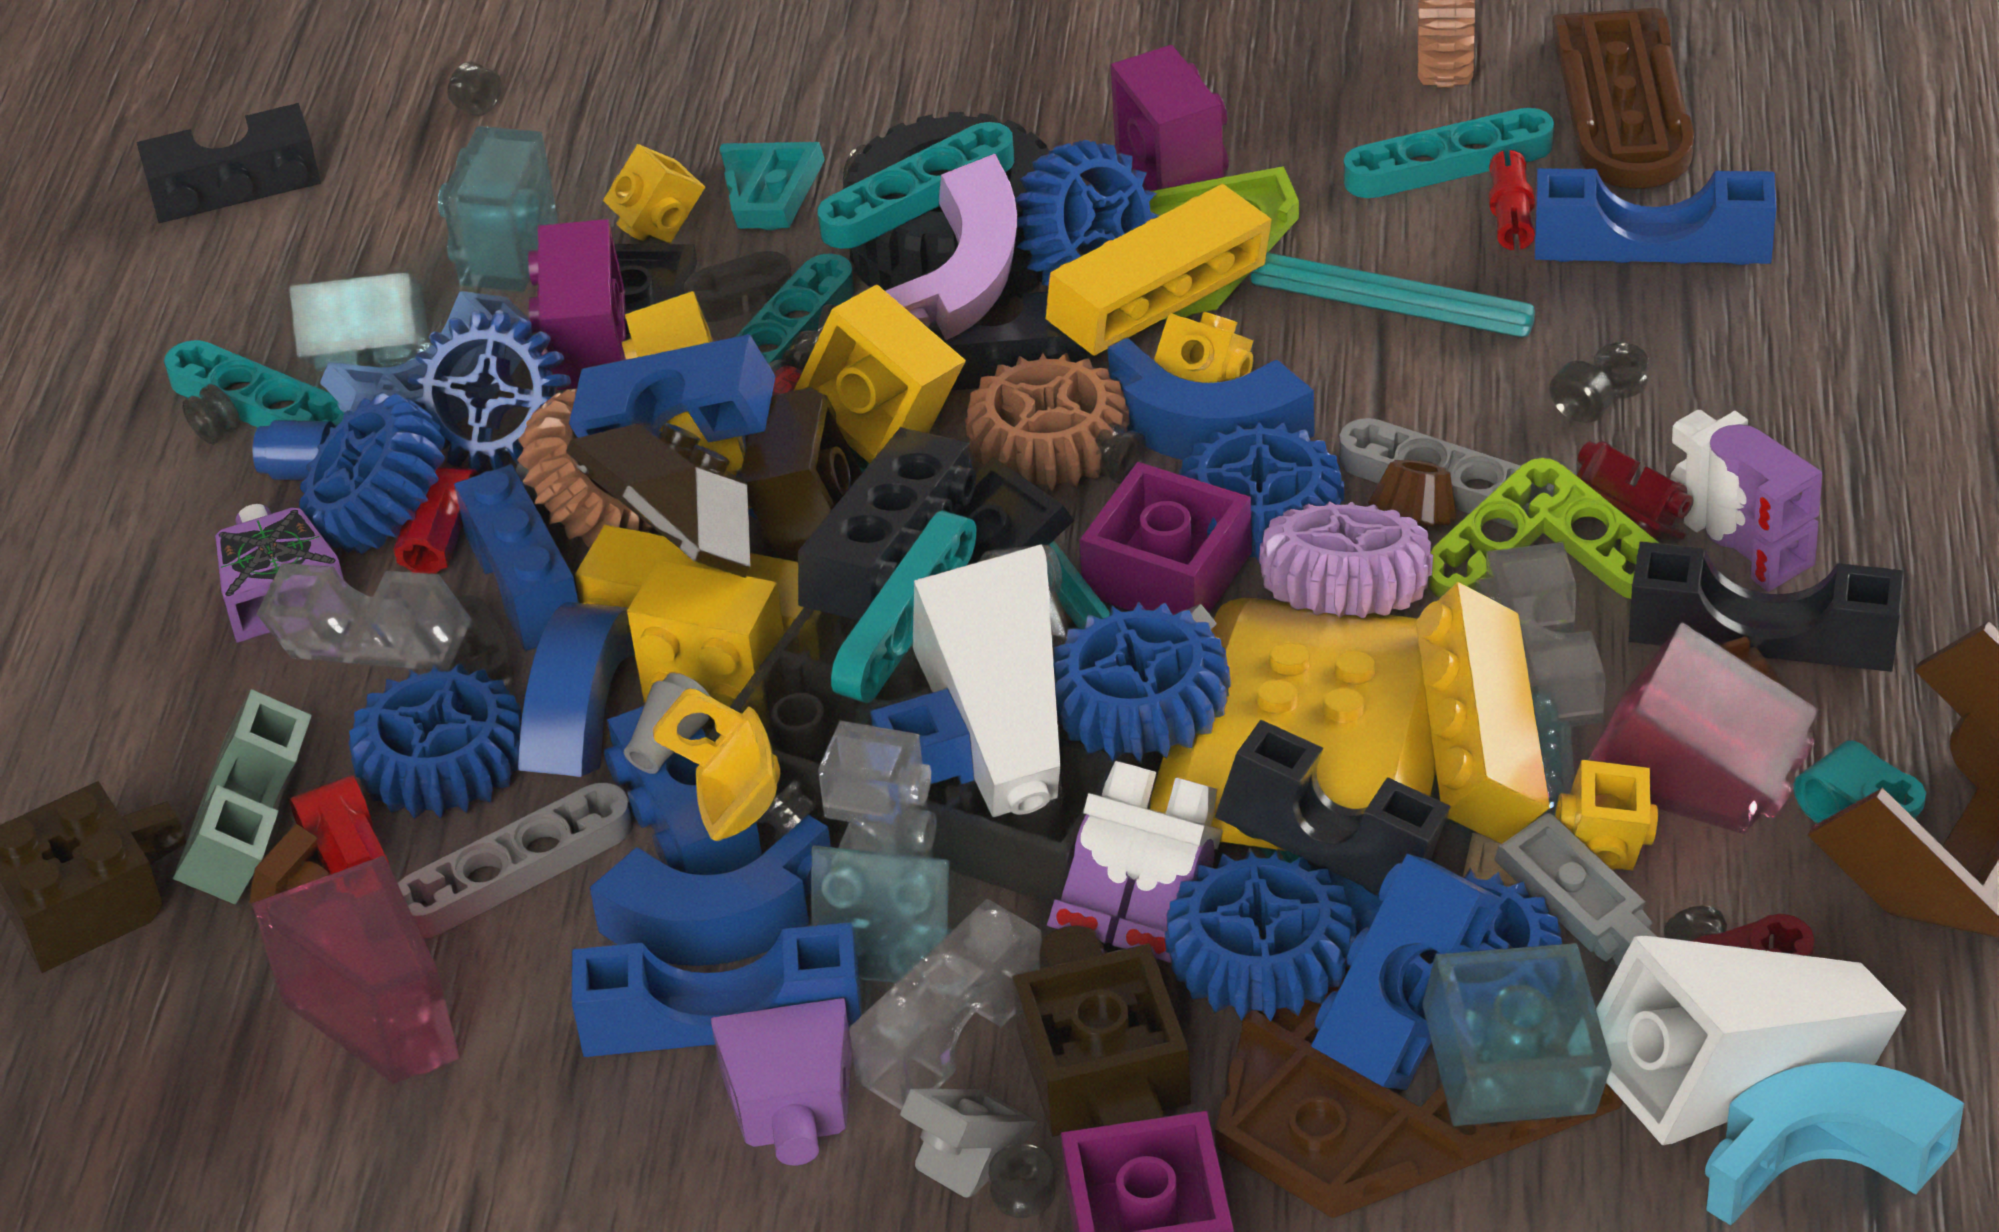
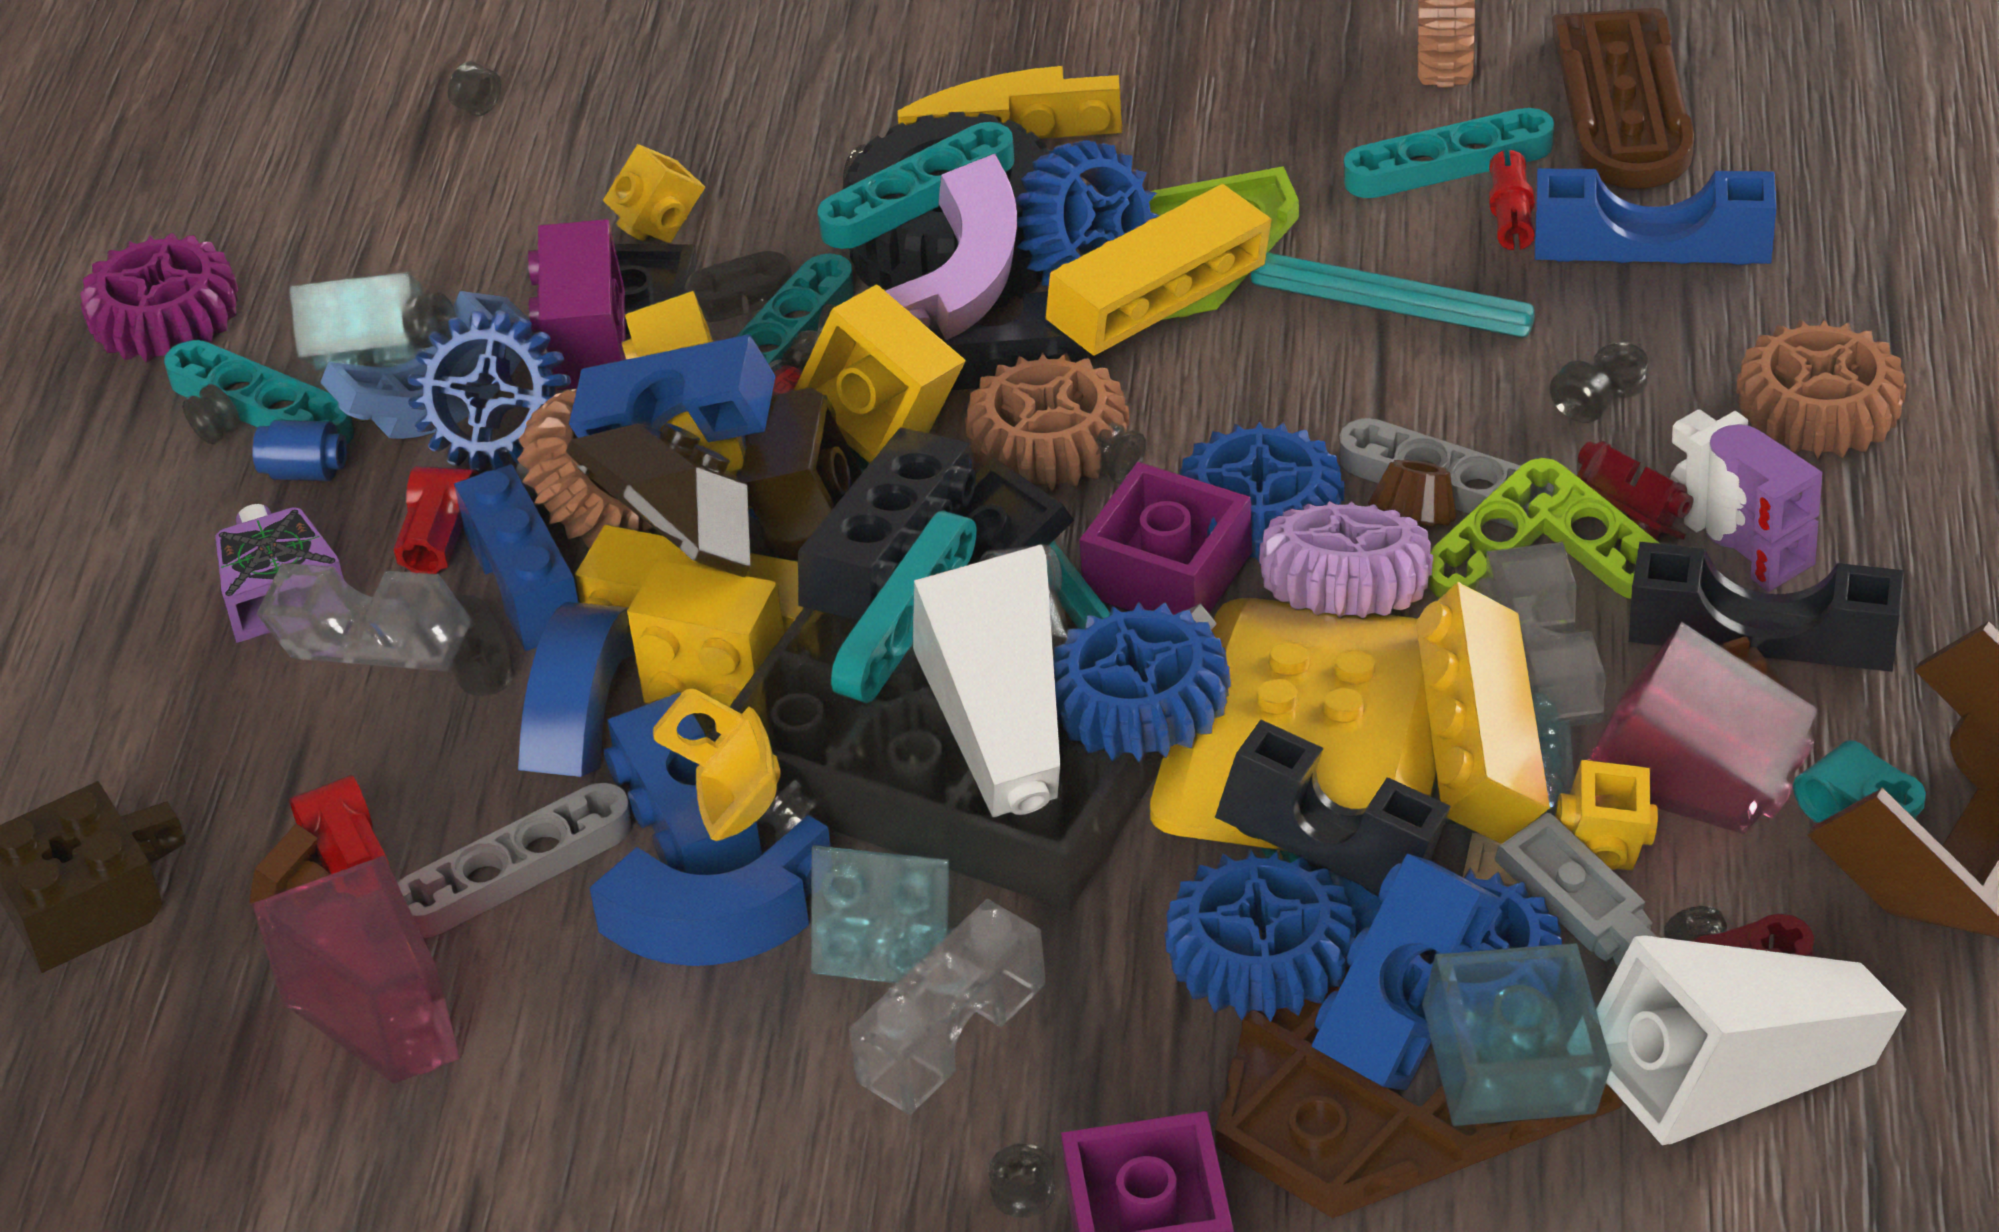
(158, 296): none -> magenta gear
(197, 179): black arch -> none
(240, 797): sand green arch -> none
(372, 472): blue gear -> none
(424, 316): none -> clear smoke bush
(436, 740): blue gear -> none
(496, 207): clear light blue brick -> none
(640, 1004): blue arch -> none
(643, 749): light grey cone -> none
(769, 180): teal wing -> none
(787, 1074): medium lavender torso -> none
(880, 788): clear arch -> none
(941, 731): blue brick -> none
(963, 1134): light grey slope -> none
(1034, 99): none -> yellow slope
(1099, 1033): dark brown brick -> none
(1135, 857): hips -> none
(1167, 119): magenta brick -> none
(1185, 412): blue arch -> none
(1204, 349): yellow brick -> none
(1821, 388): none -> nougat gear
(1831, 1113): medium azure arch -> none

